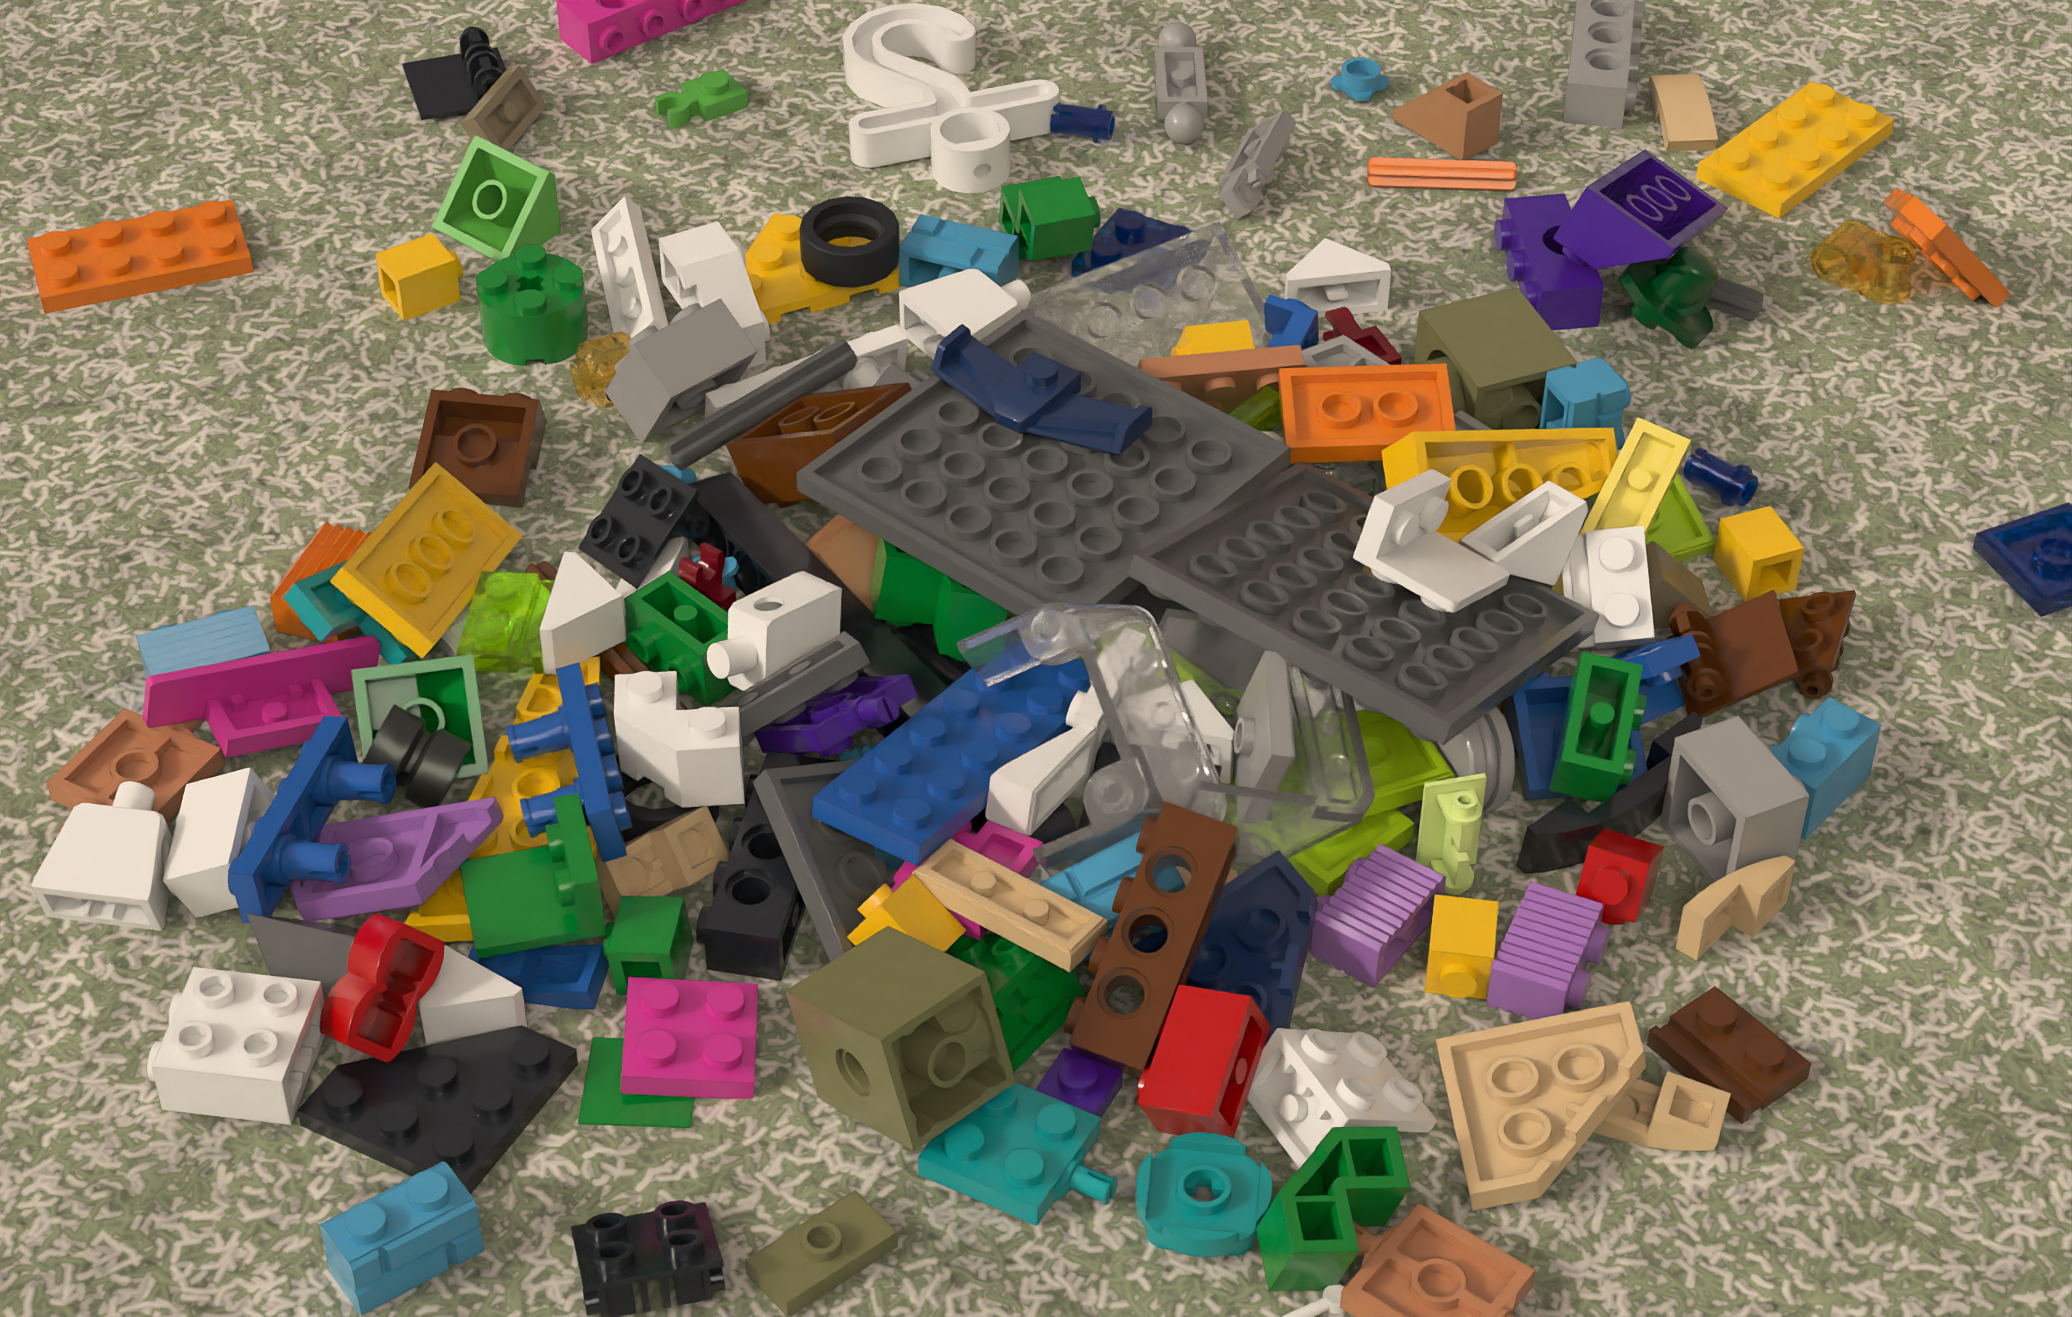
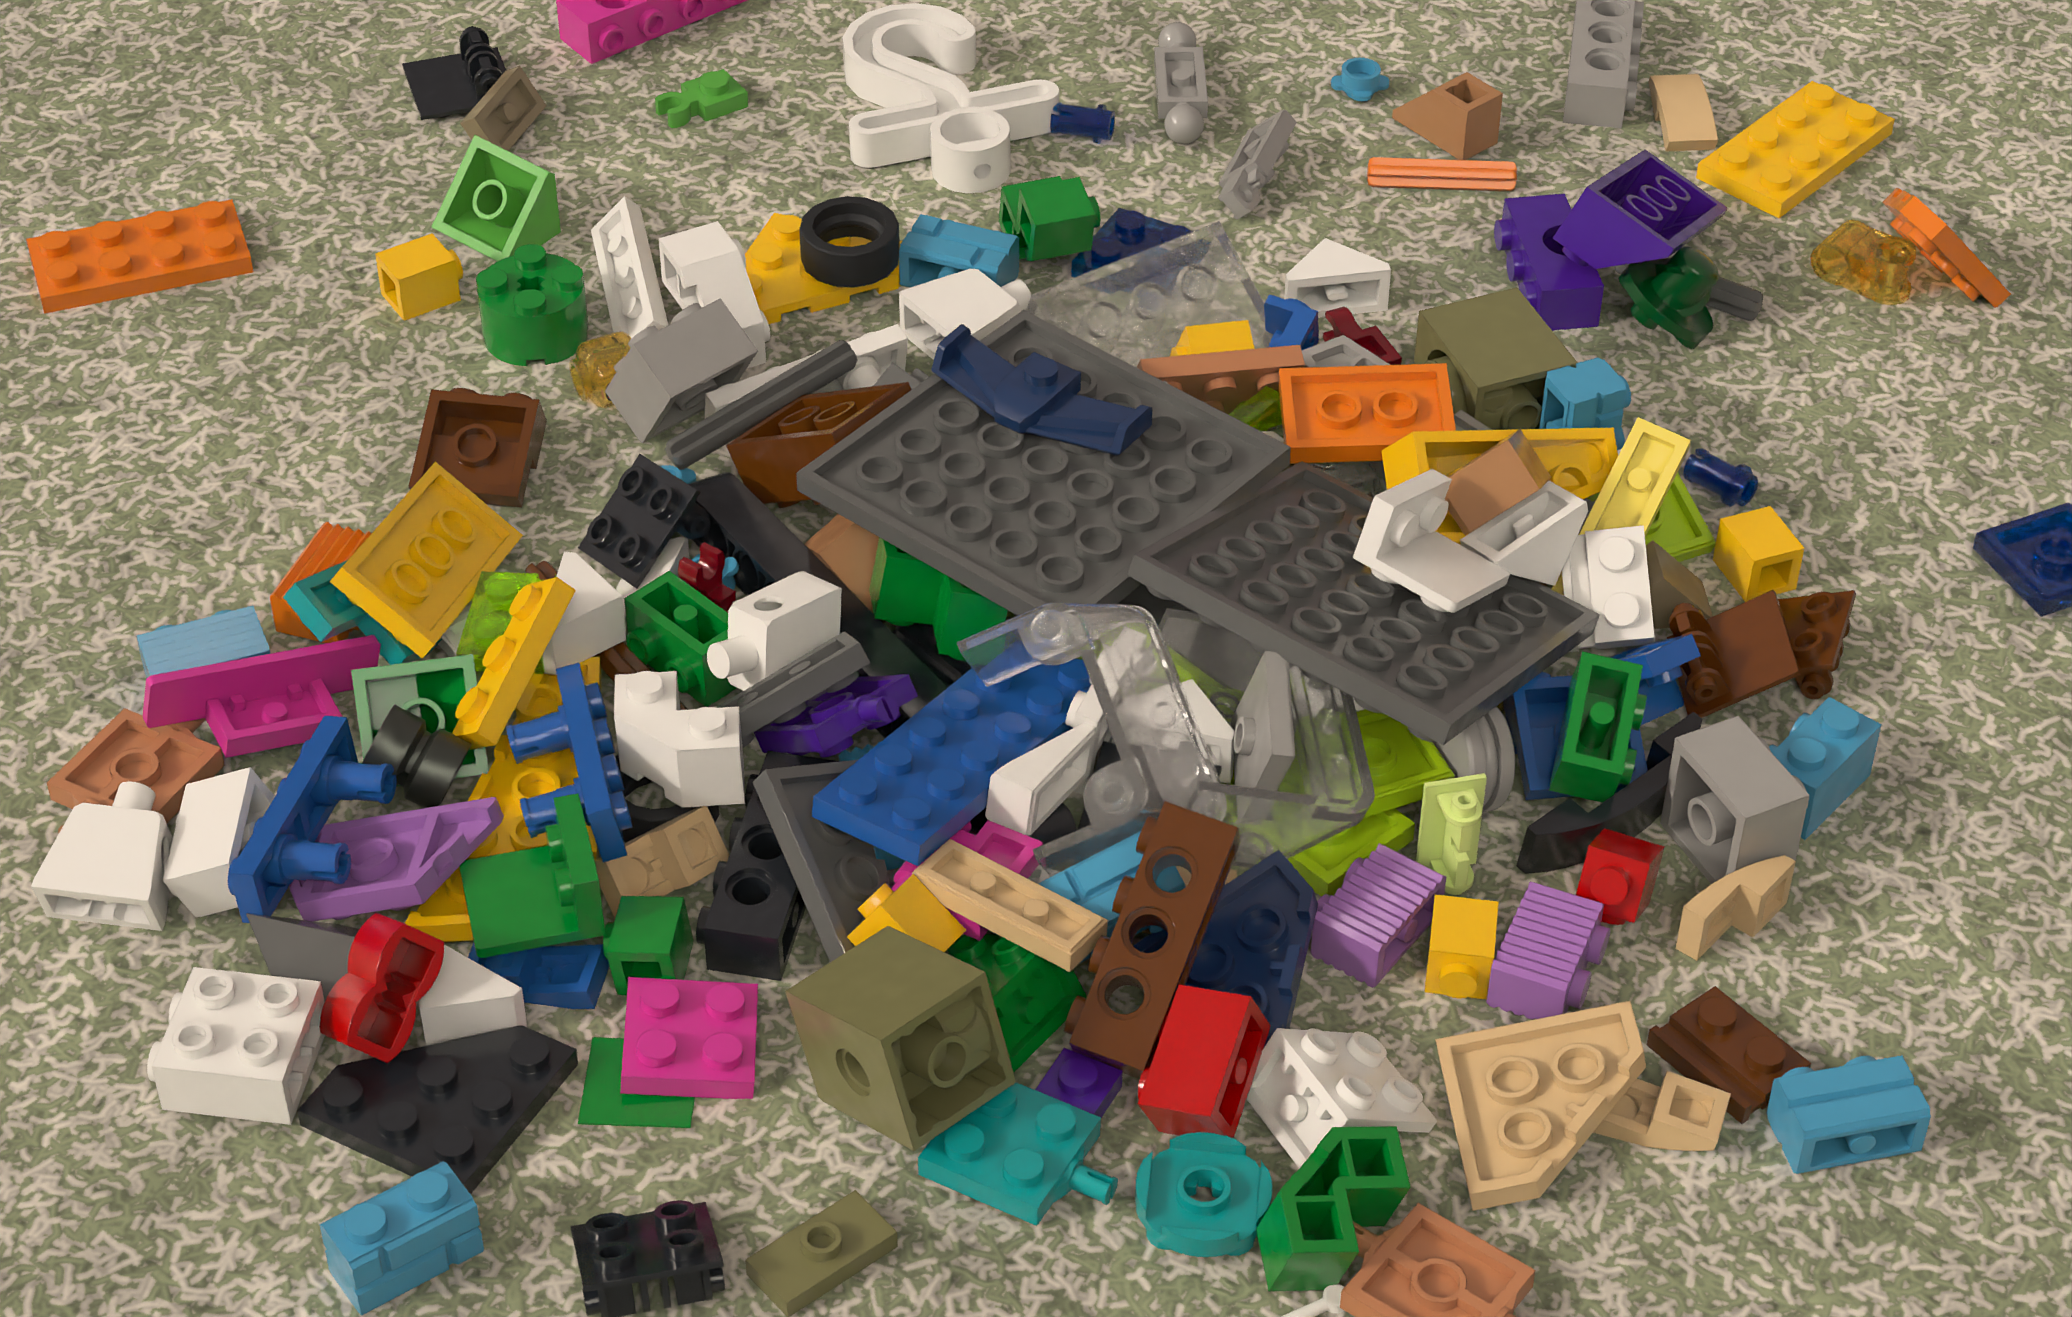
(512, 661): none -> yellow plate
(1495, 482): none -> medium nougat slope
(1848, 1113): none -> dark azure brick

